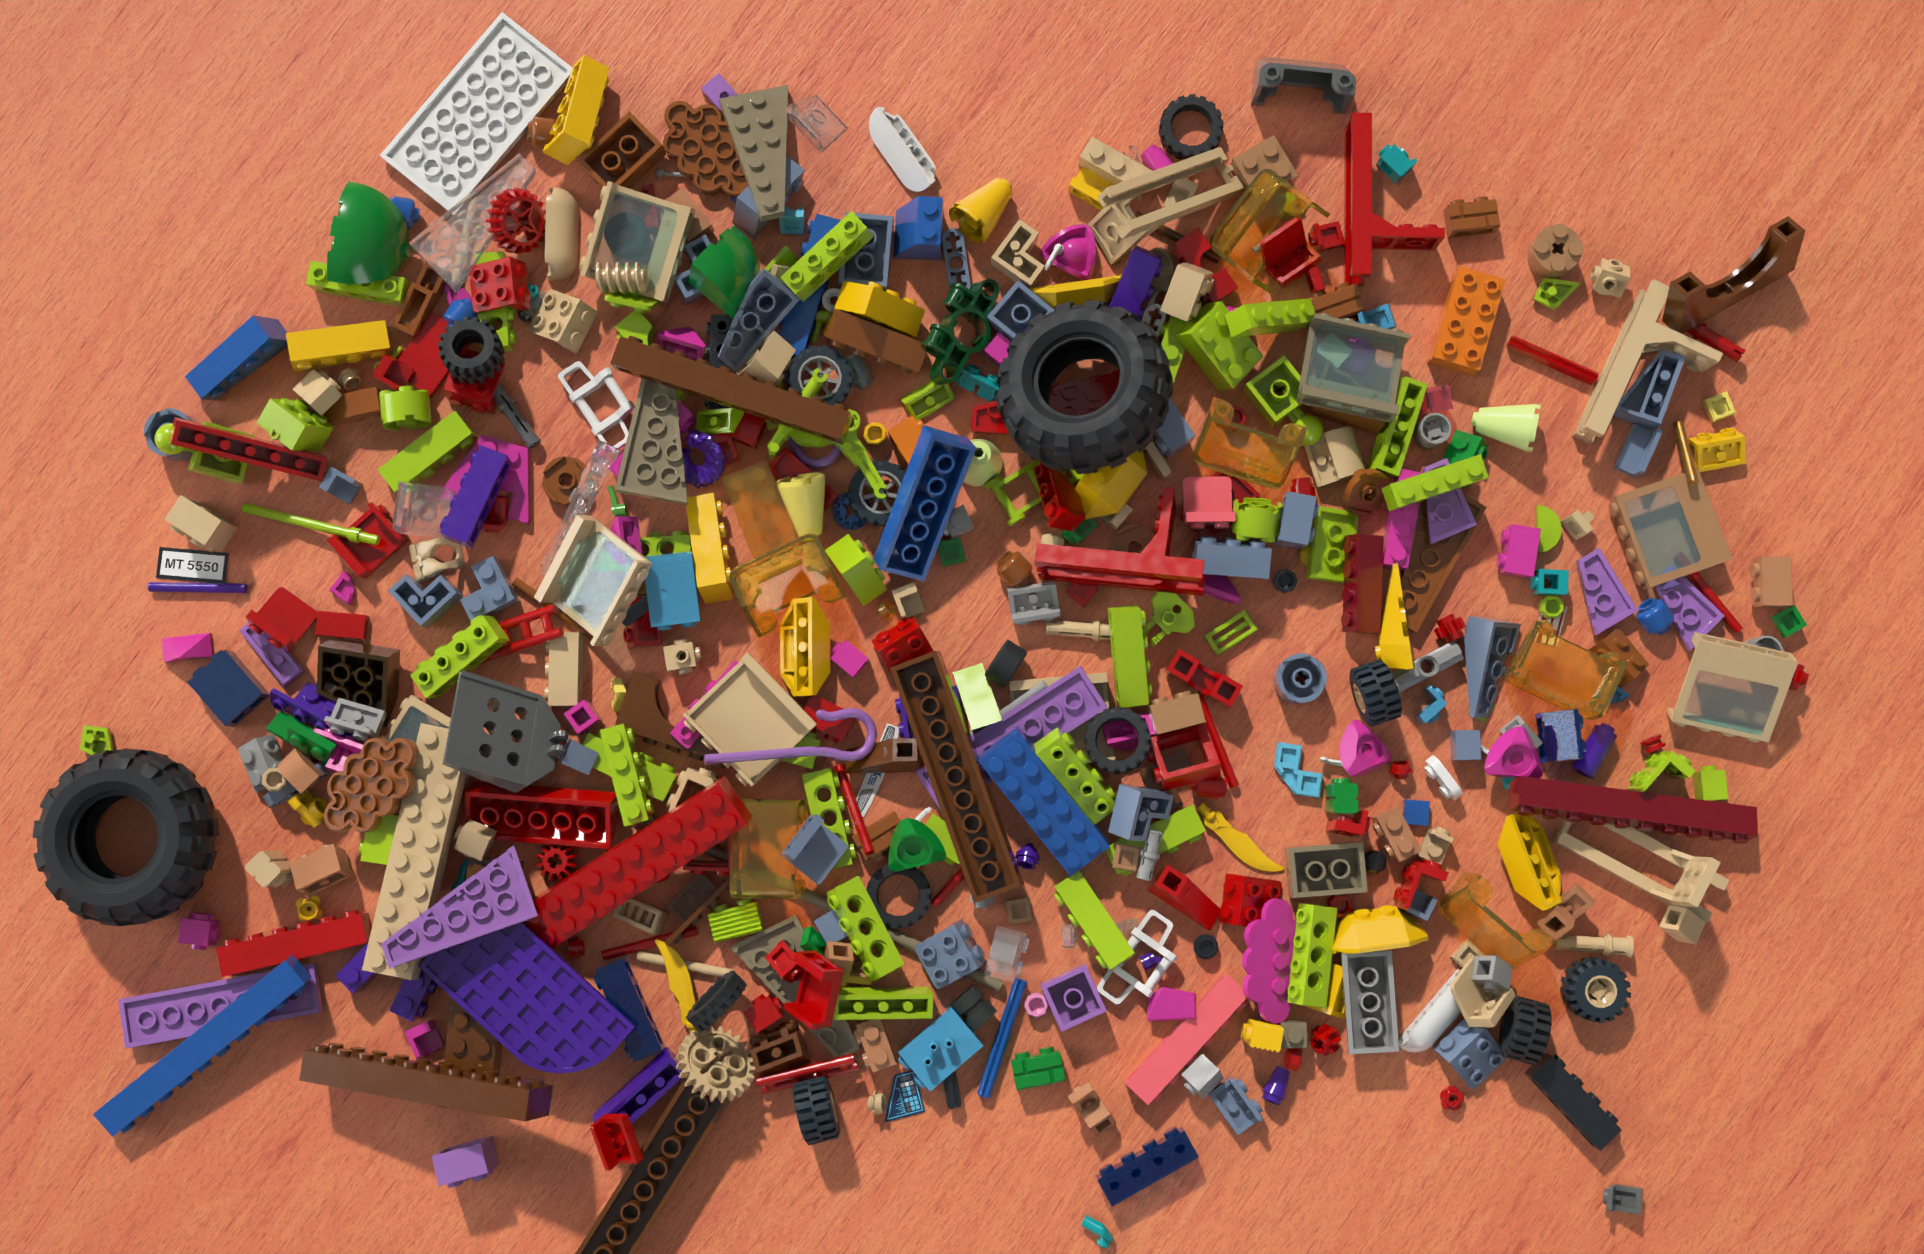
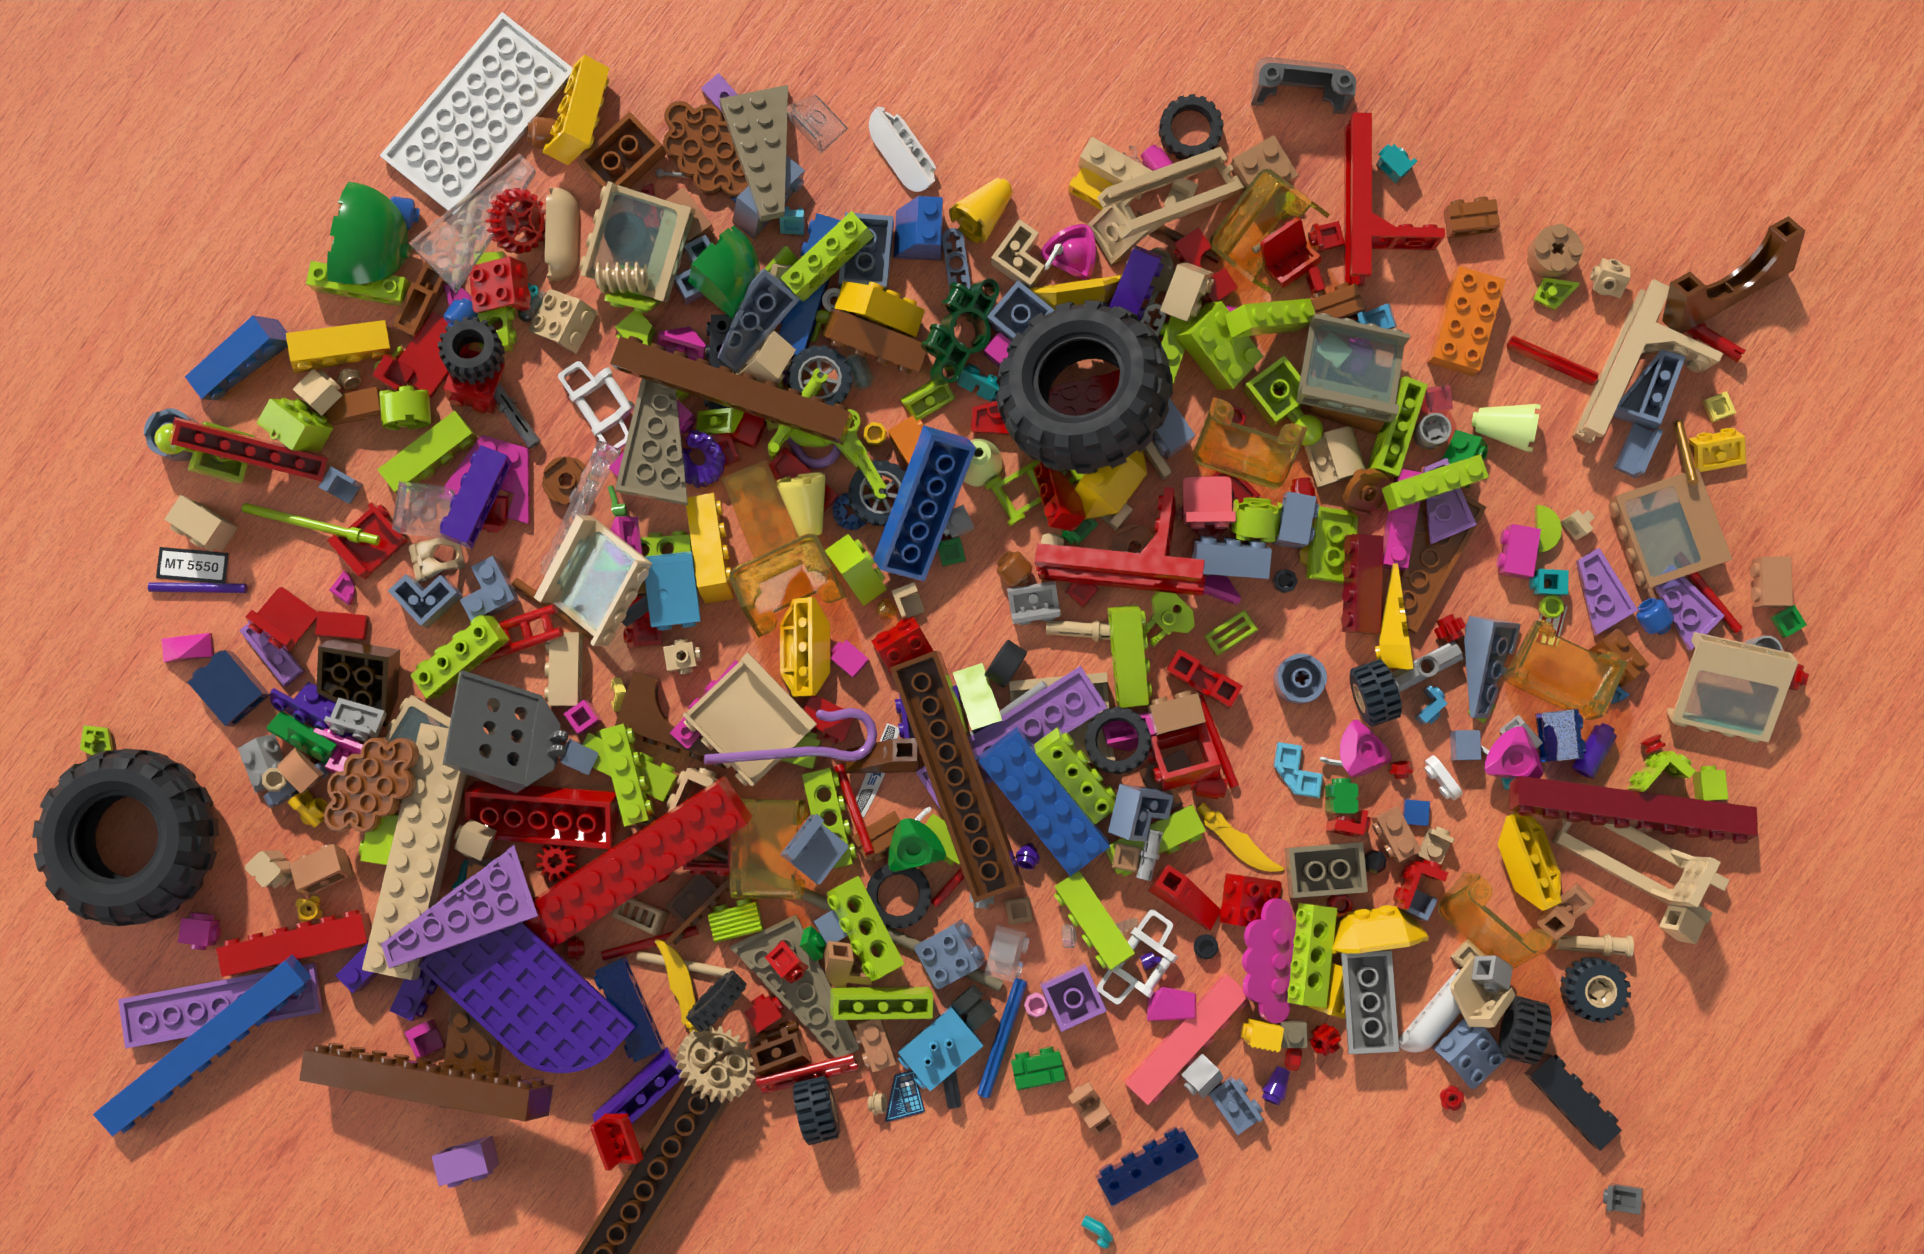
(816, 991): red panel -> none

